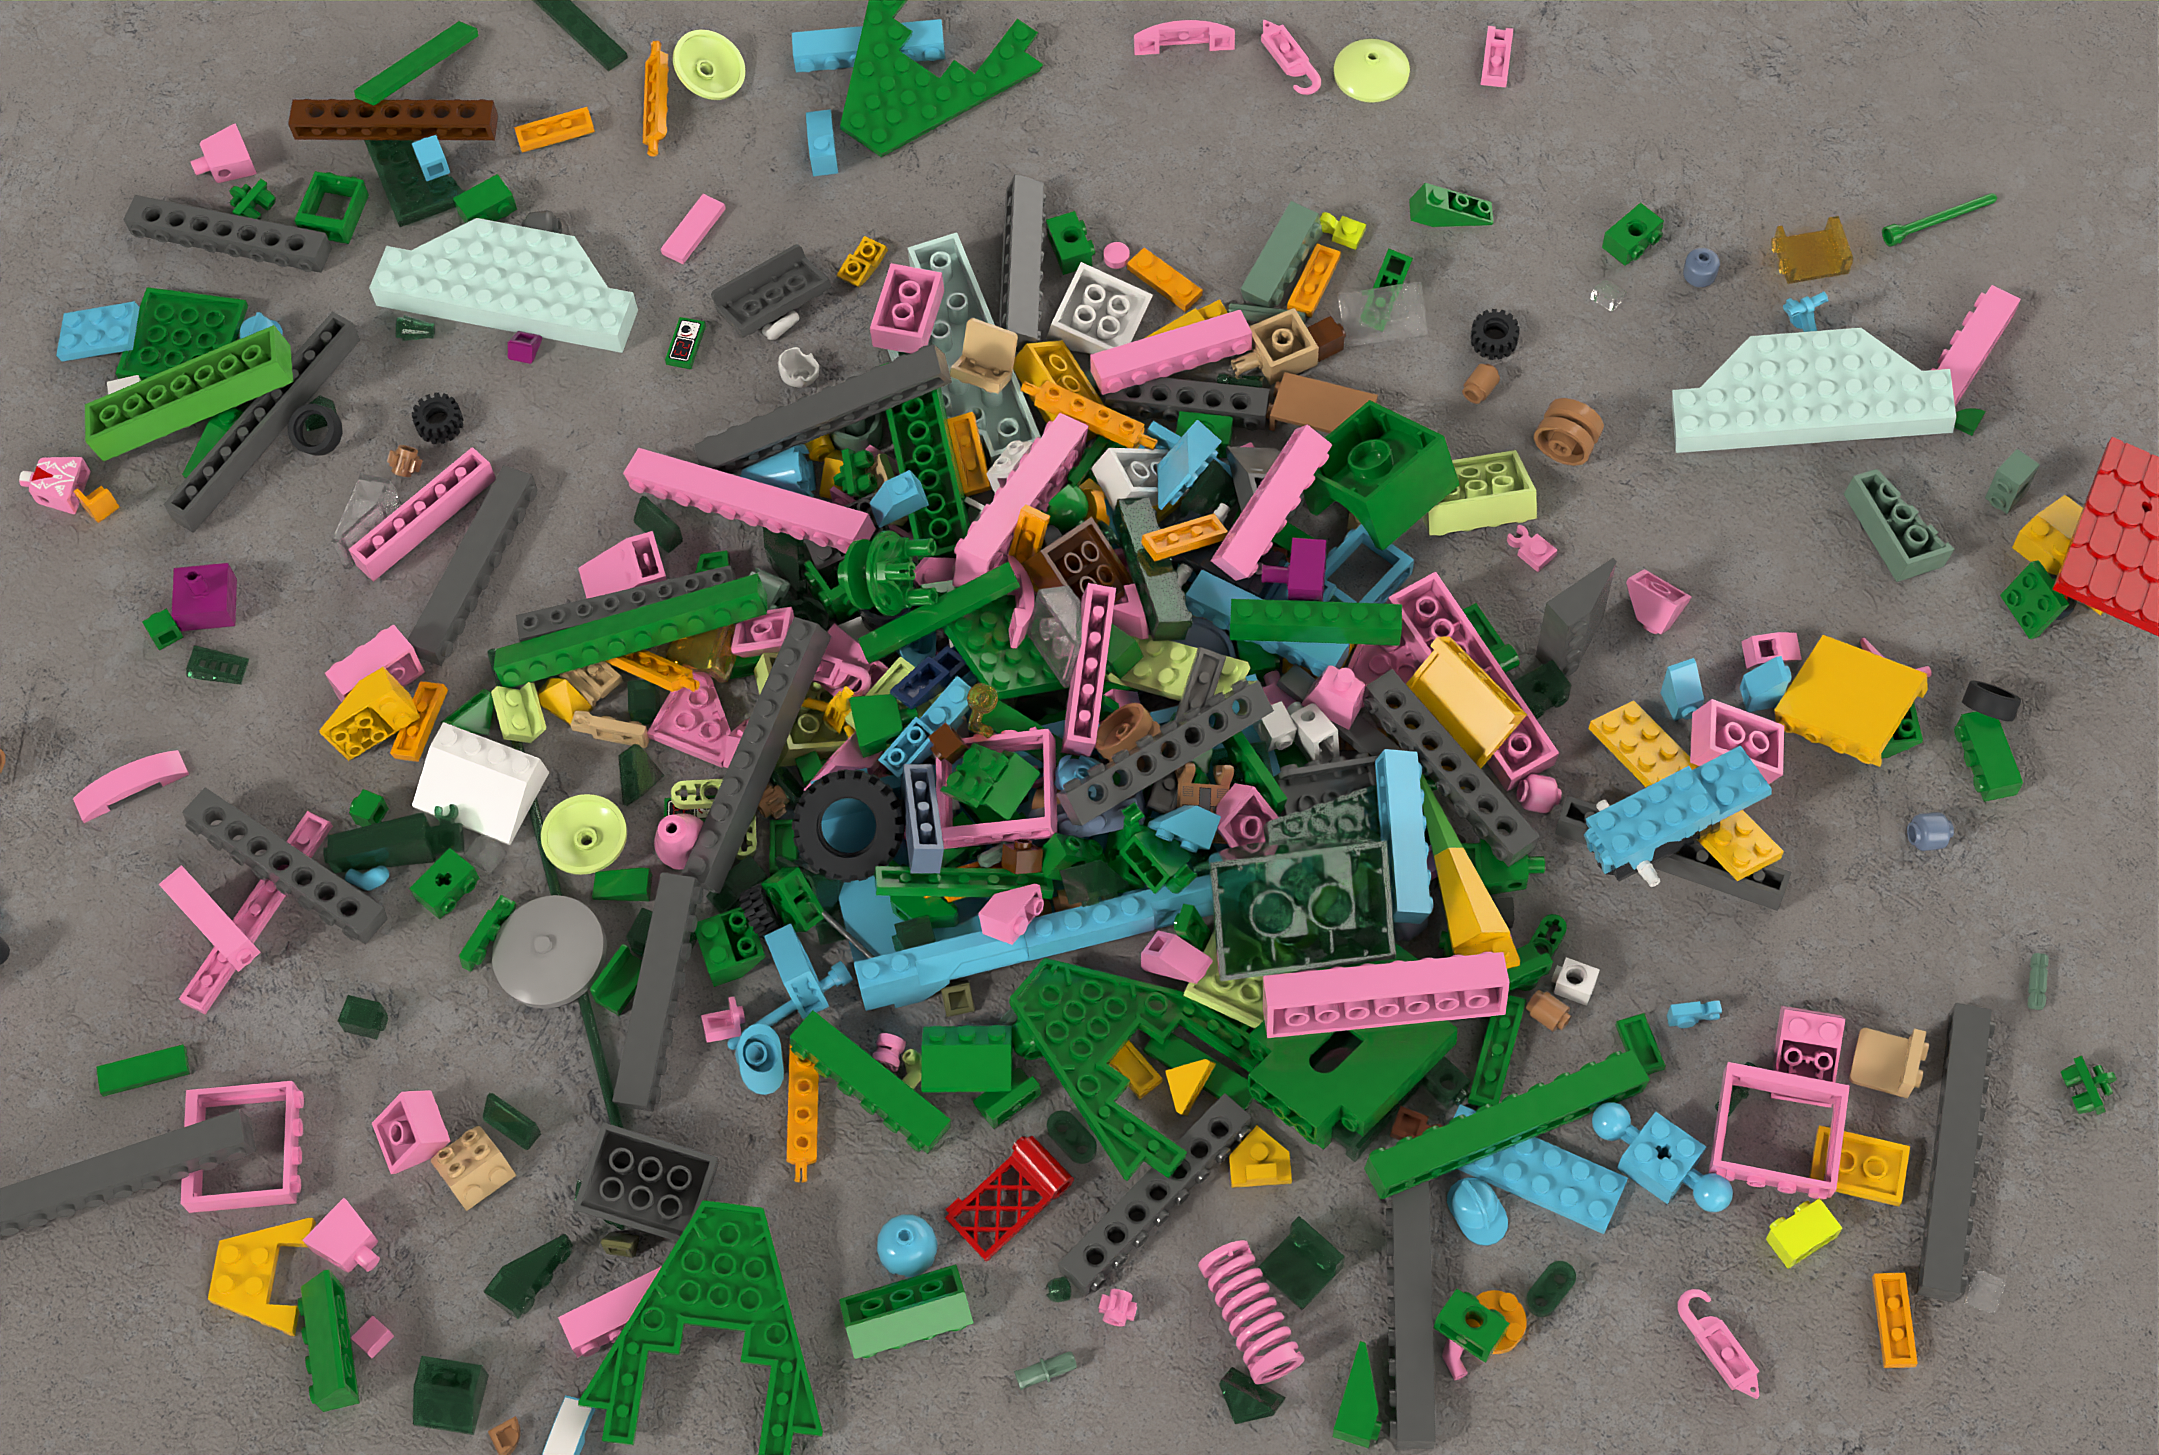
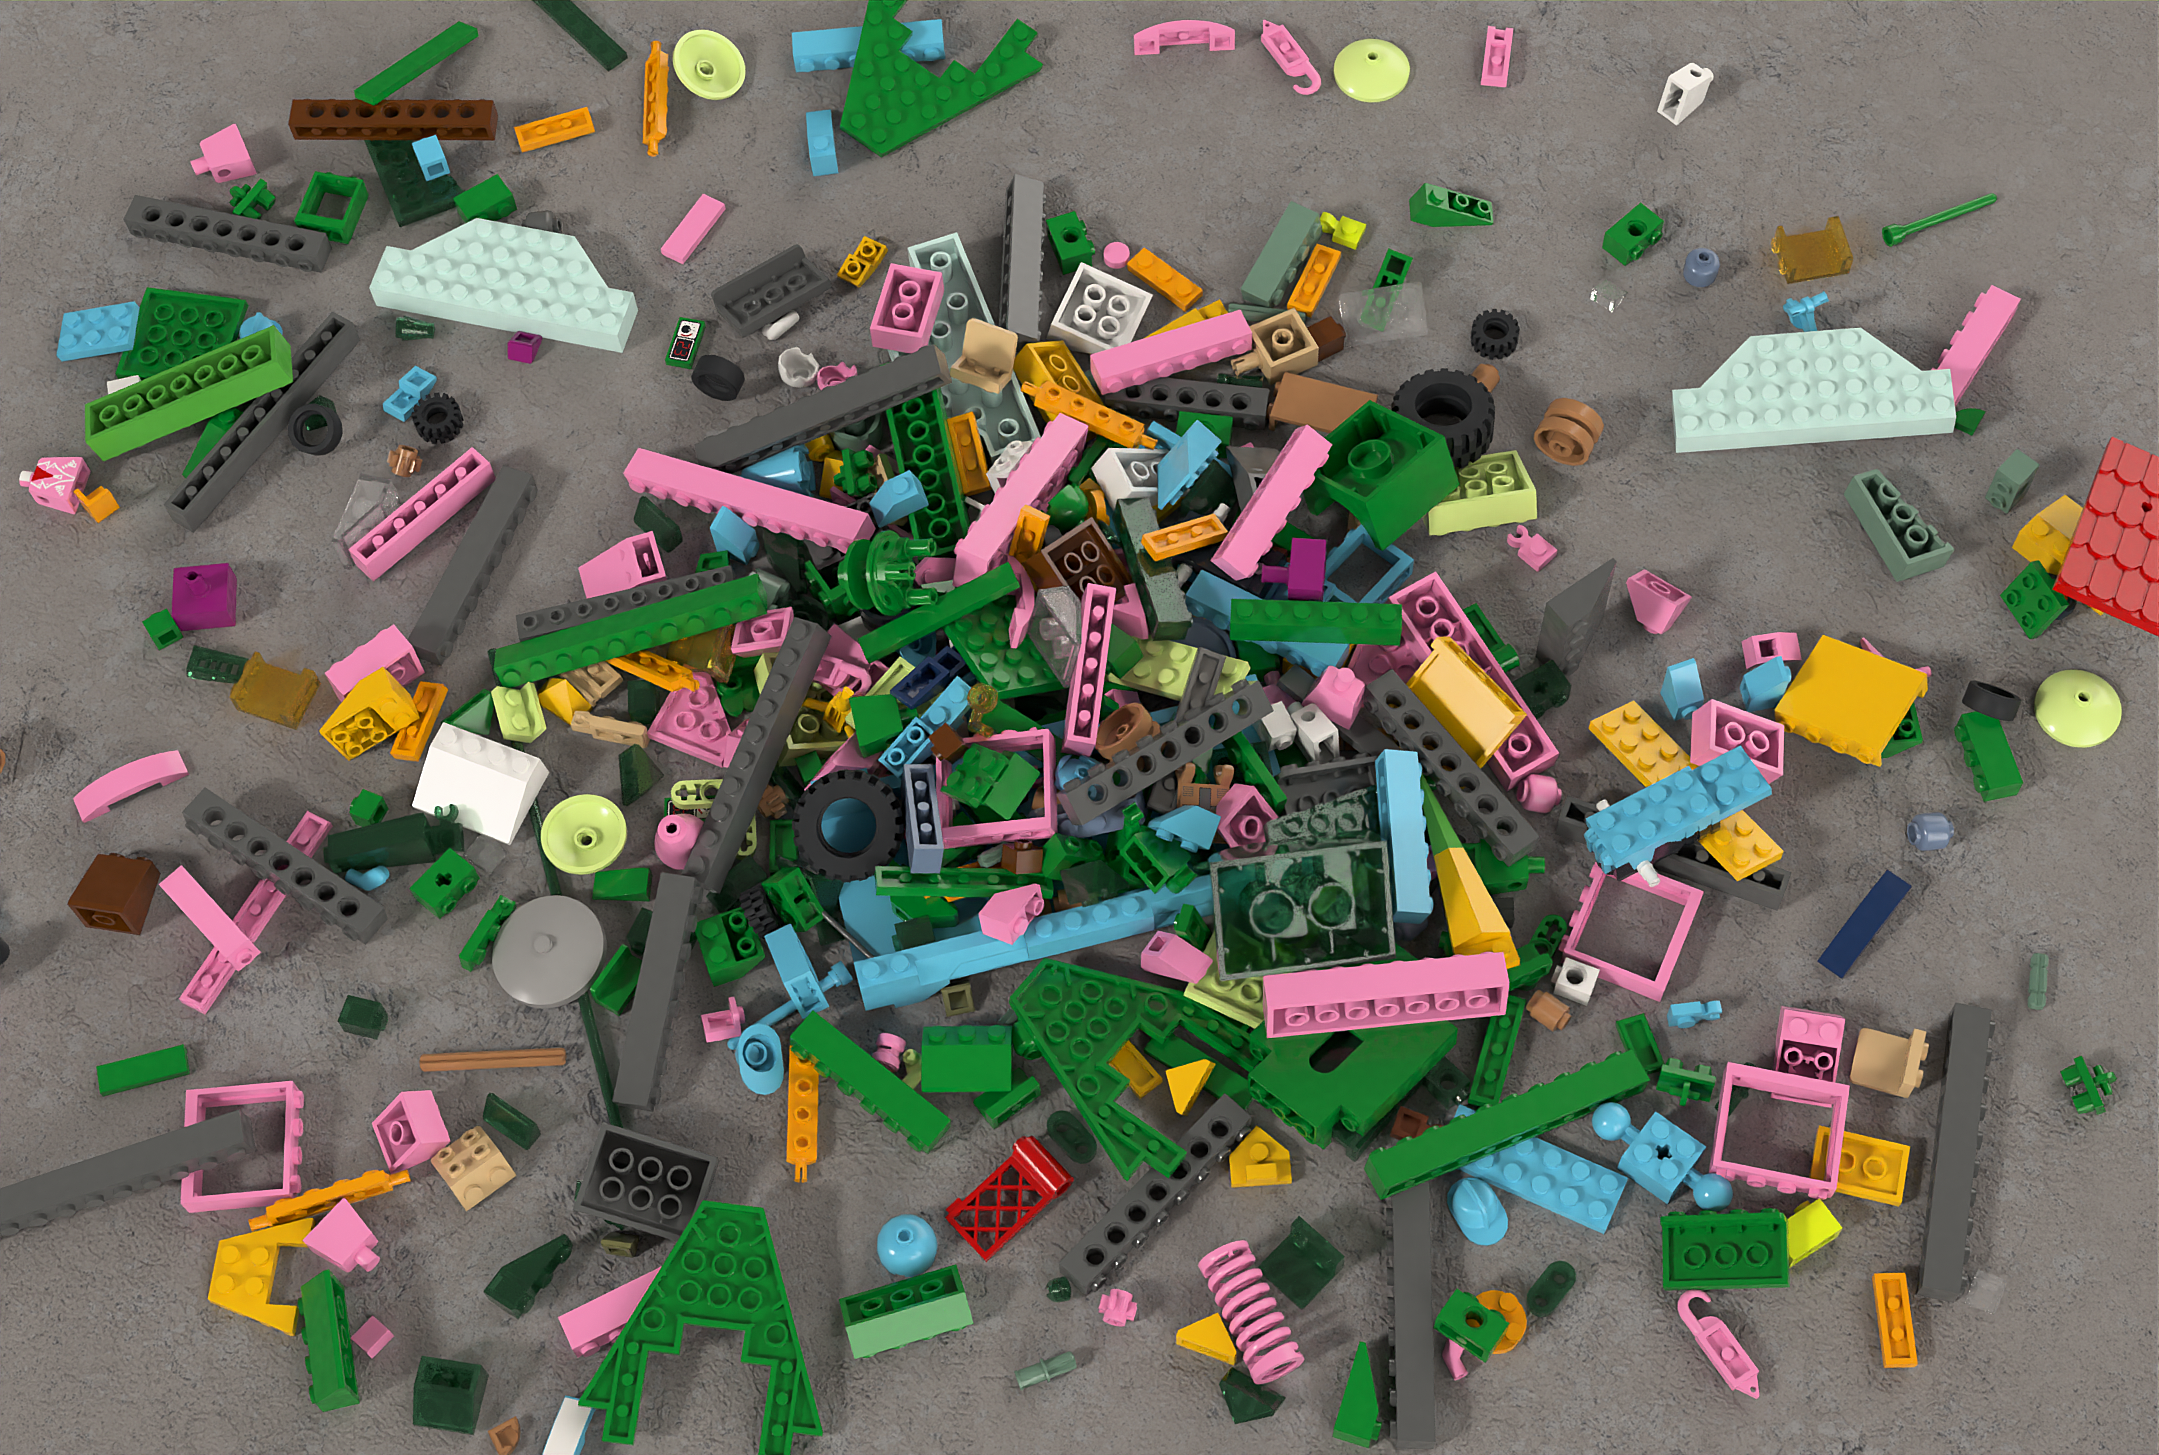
(115, 893): none -> reddish brown slope
(274, 692): none -> clear yellow panel
(322, 1200): none -> light orange plate
(411, 388): none -> medium azure slope
(493, 1059): none -> medium nougat axle
(718, 377): none -> black tyre
(734, 535): none -> medium azure slope
(741, 695): none -> green plate
(834, 375): none -> bright pink hair
(1208, 1338): none -> yellow slope
(1454, 395): none -> black tyre
(1667, 888): none -> bright pink window
(1684, 92): none -> white torso
(1685, 1083): none -> green hips
(1725, 1250): none -> green bracket
(1864, 924): none -> dark blue slope
(2069, 718): none -> yellowish green dish

